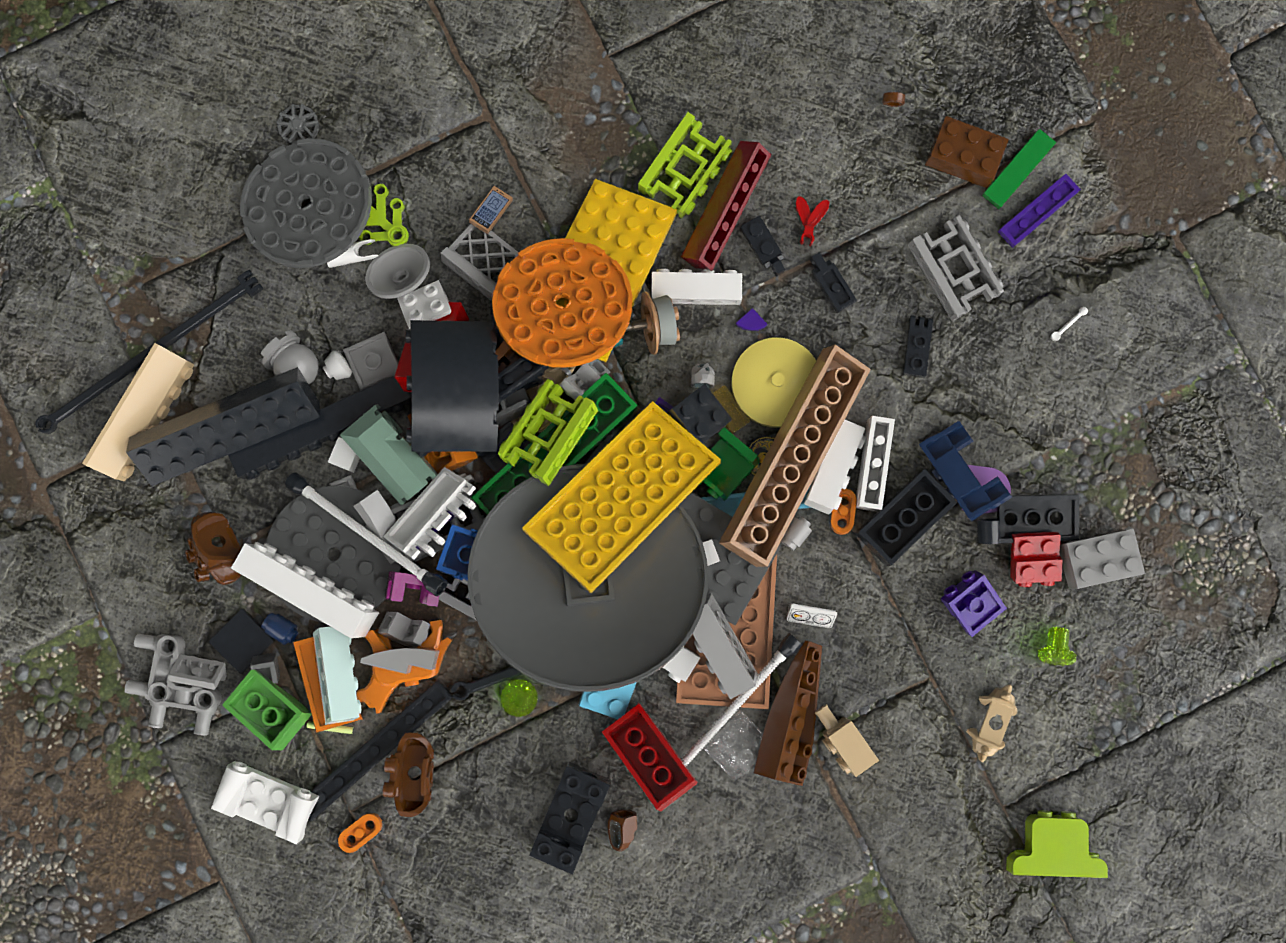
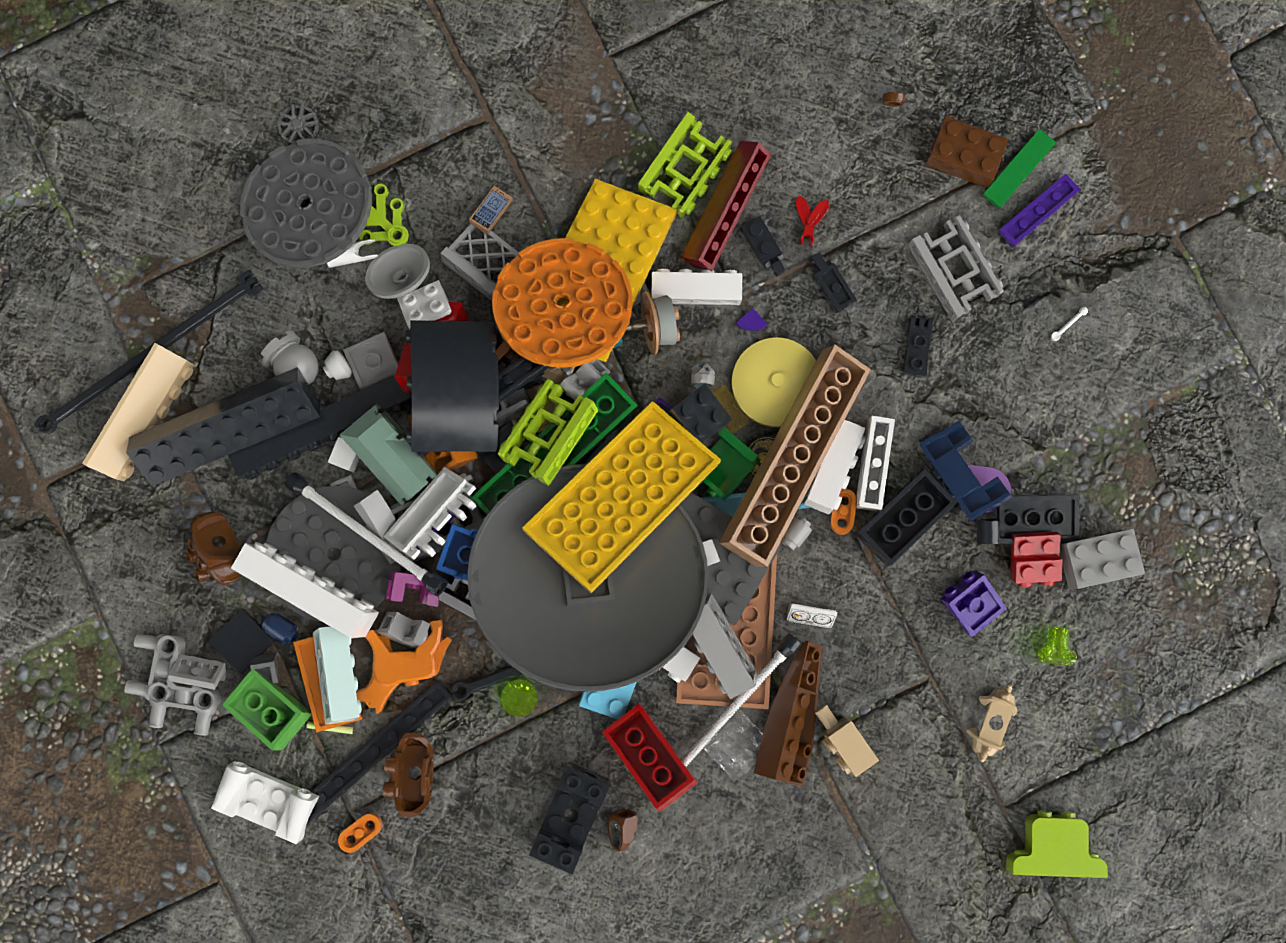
(403, 659): light grey slope -> none

